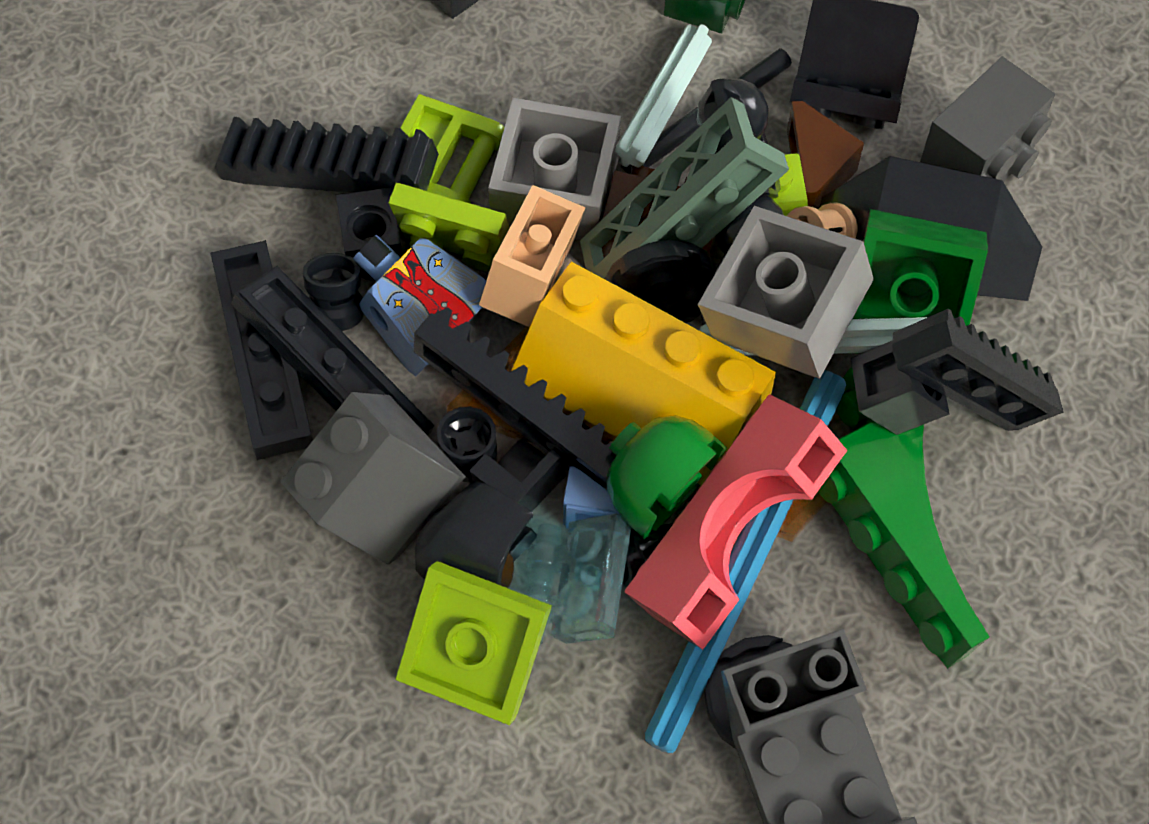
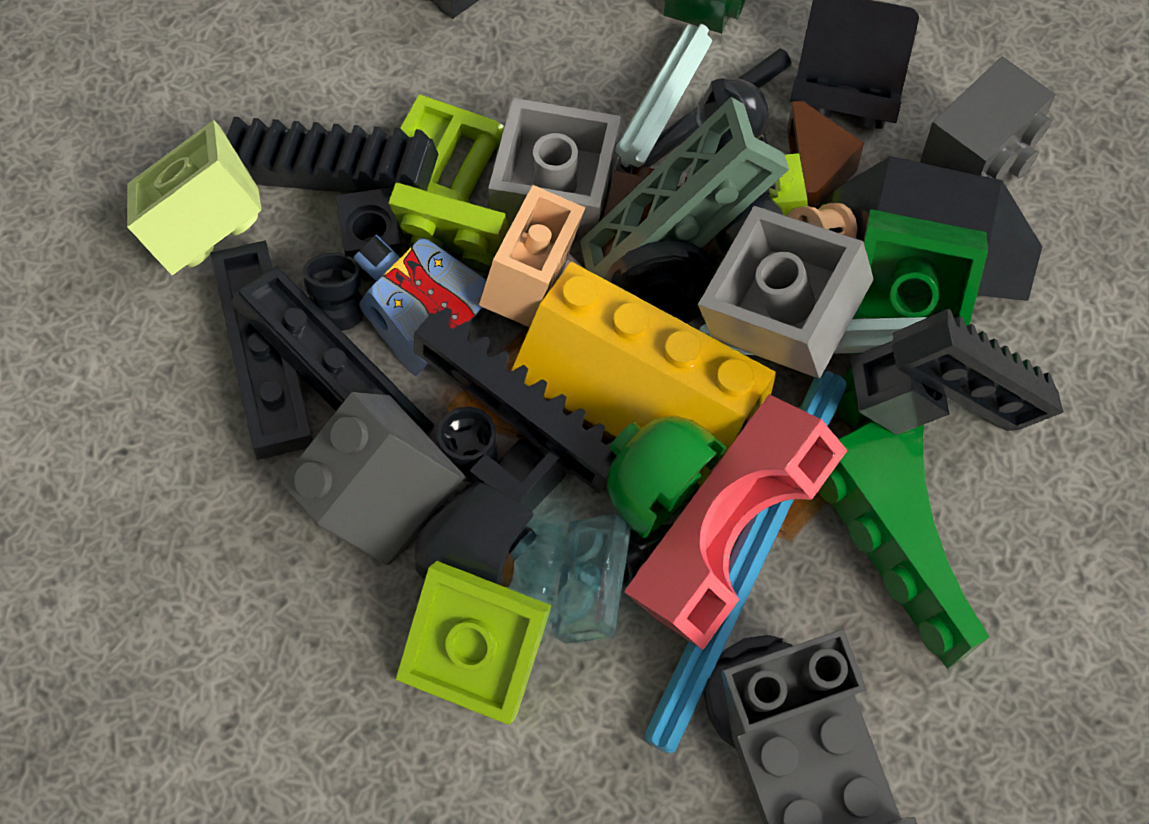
(192, 200): none -> yellowish green slope
(584, 498): medium blue slope -> none

